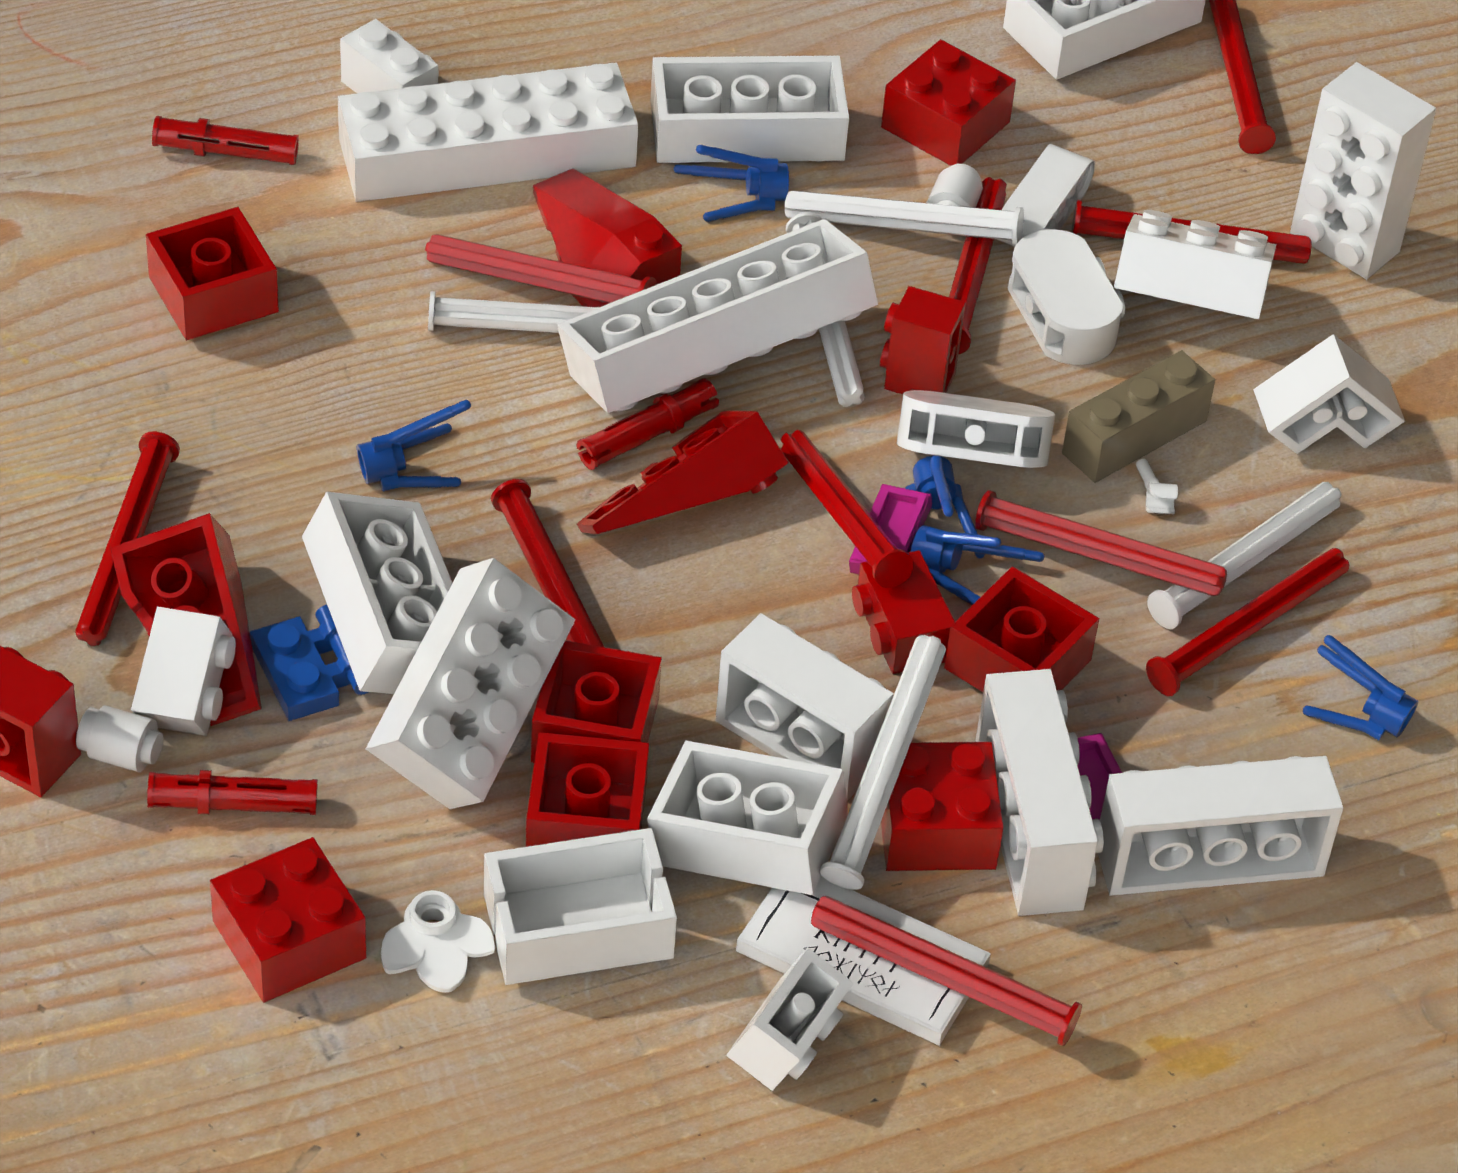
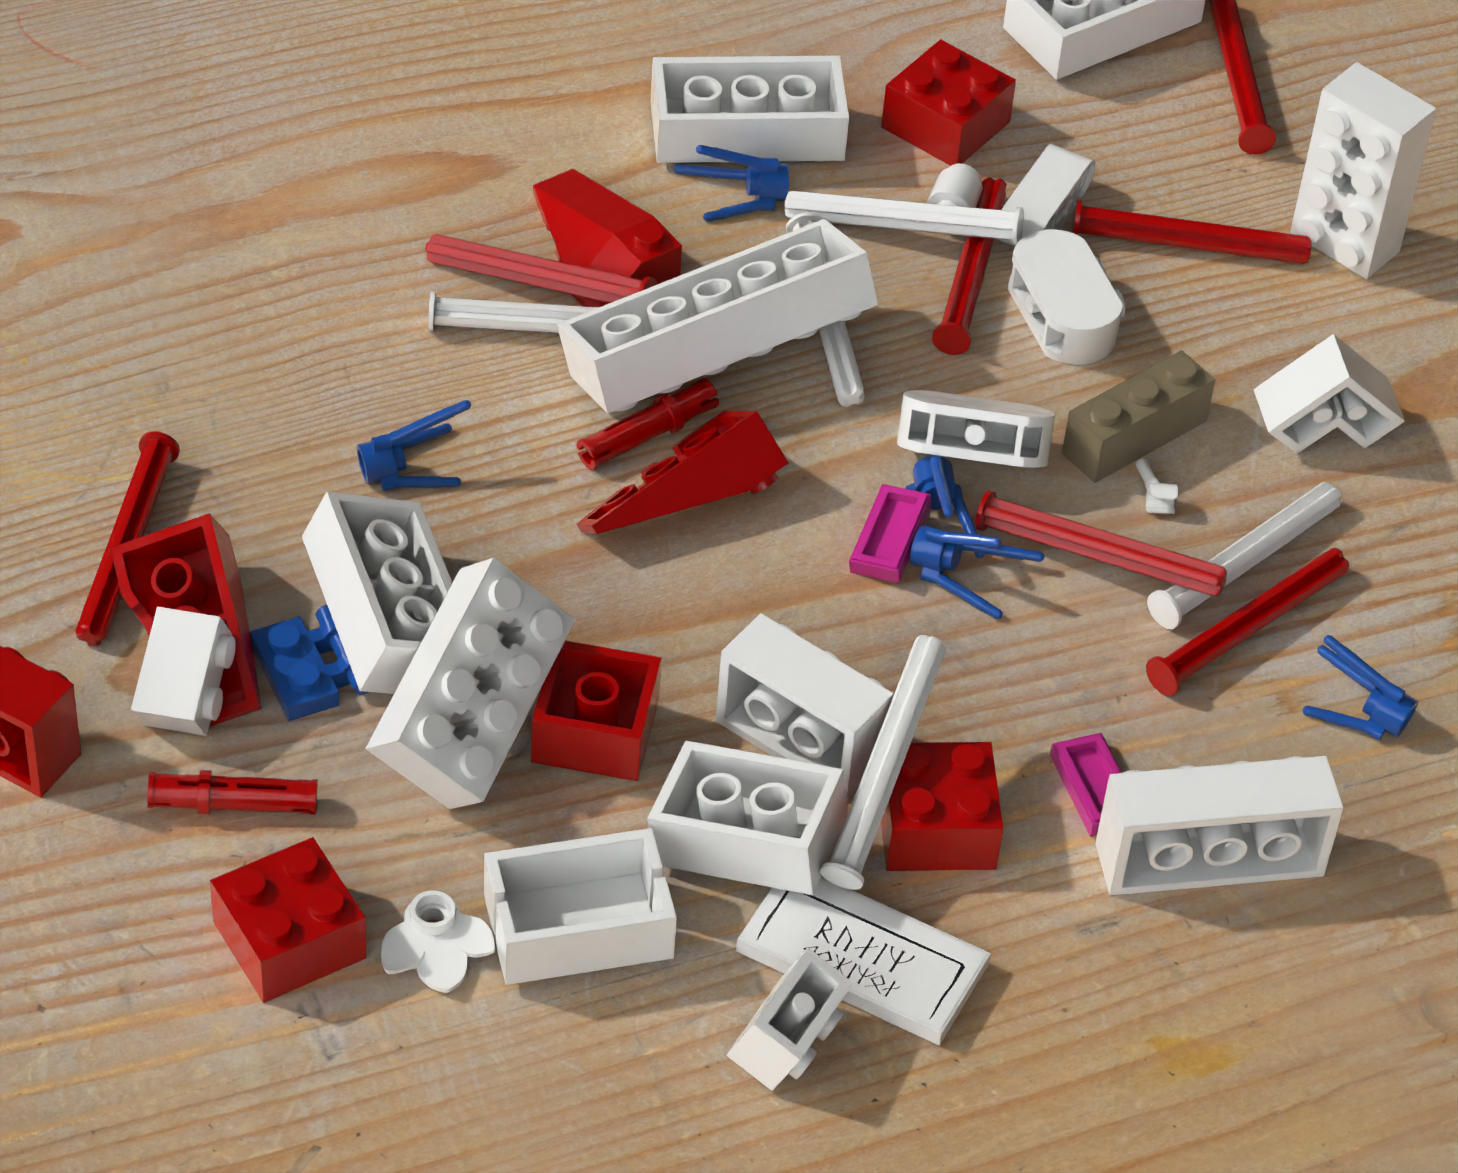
(119, 738): white brick -> none
(174, 134): red pin -> none
(212, 273): red brick -> none
(382, 60): white brick -> none
(486, 131): white brick -> none
(514, 502): red axle -> none
(585, 788): red brick -> none
(889, 564): red axle -> none
(902, 612): red brick -> none
(922, 342): red brick -> none
(947, 968): red axle -> none
(1021, 629): red brick -> none
(1043, 799): white brick -> none
(1195, 264): white brick -> none

